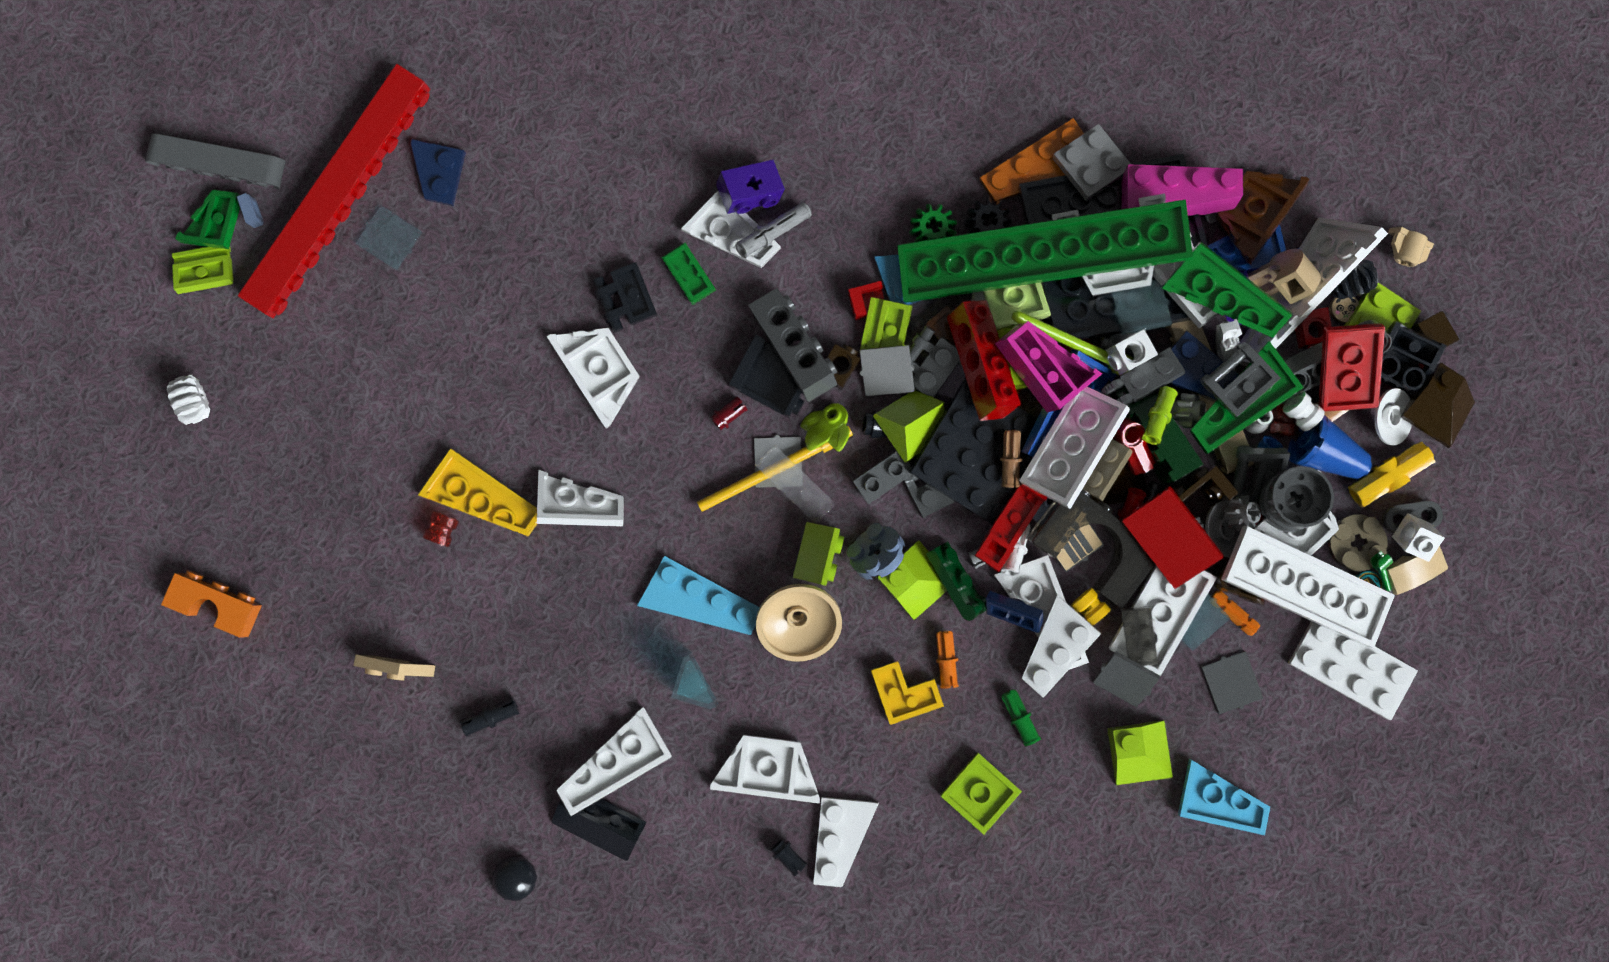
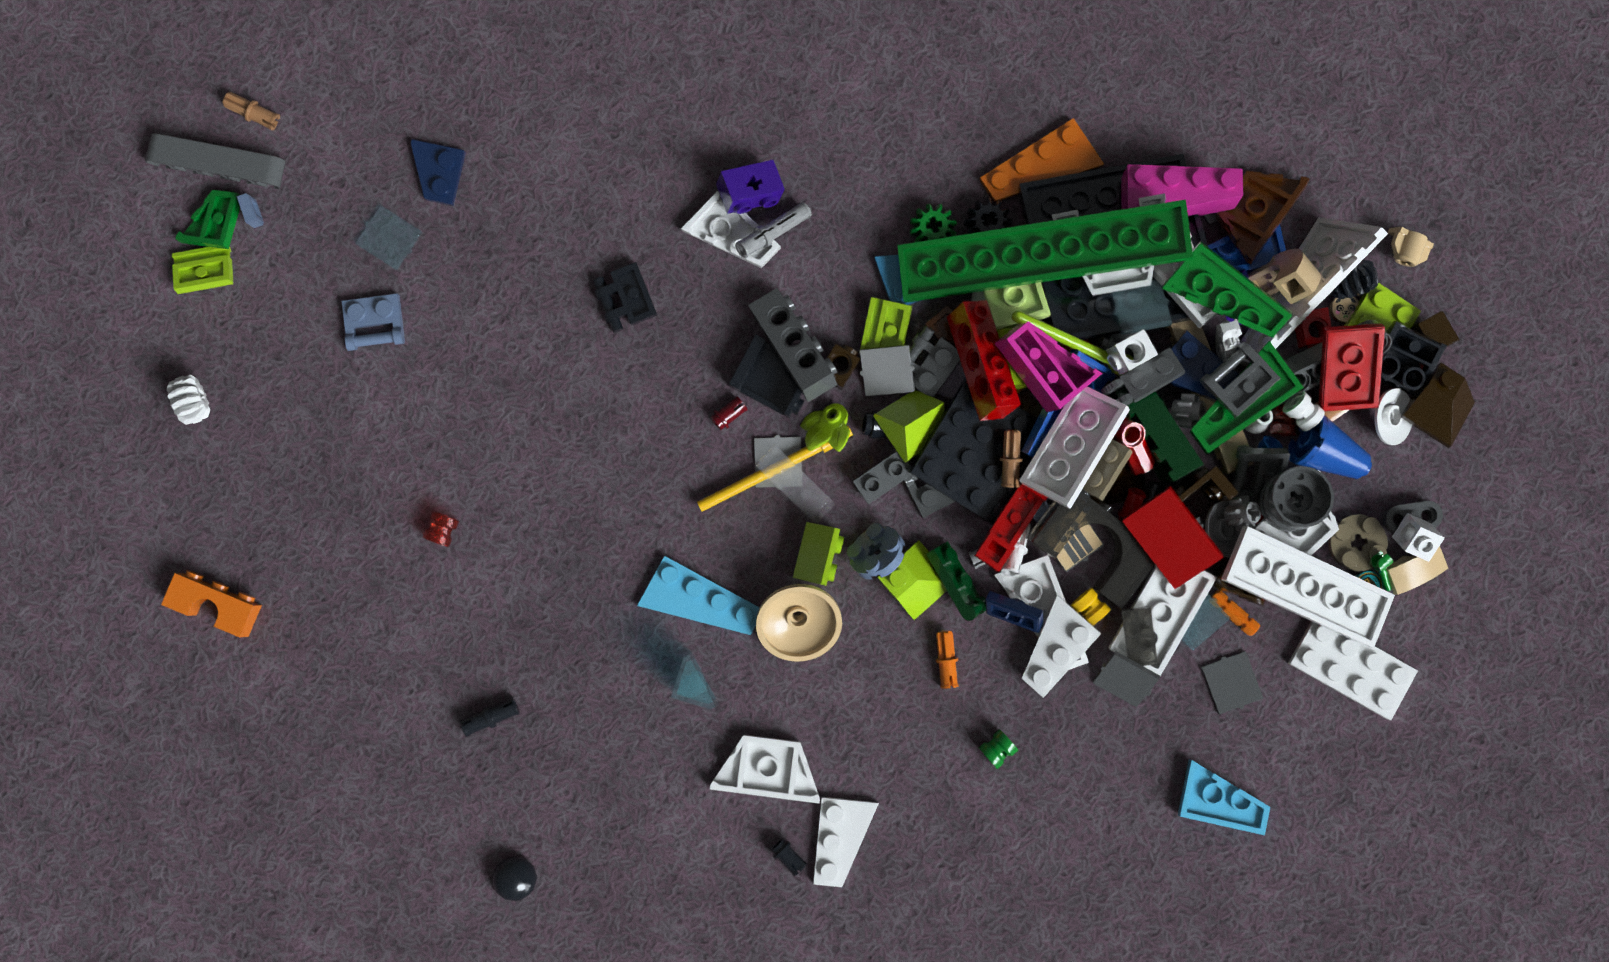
(251, 110): none -> medium nougat axle
(335, 192): red brick -> none
(370, 313): none -> sand blue plate
(394, 668): tan wing -> none
(475, 492): yellow wing -> none
(575, 505): white wing -> none
(598, 369): white wing -> none
(603, 826): black panel -> none
(622, 759): white wing -> none
(688, 273): green plate -> none
(861, 297): red panel -> none
(904, 702): yellow plate -> none
(980, 793): lime plate -> none
(998, 749): none -> green wheel
(1020, 717): green axle -> none
(1091, 162): light grey plate -> none
(1140, 752): lime slope -> none
(1160, 415): lime pin -> none
(1392, 474): yellow piece -> none

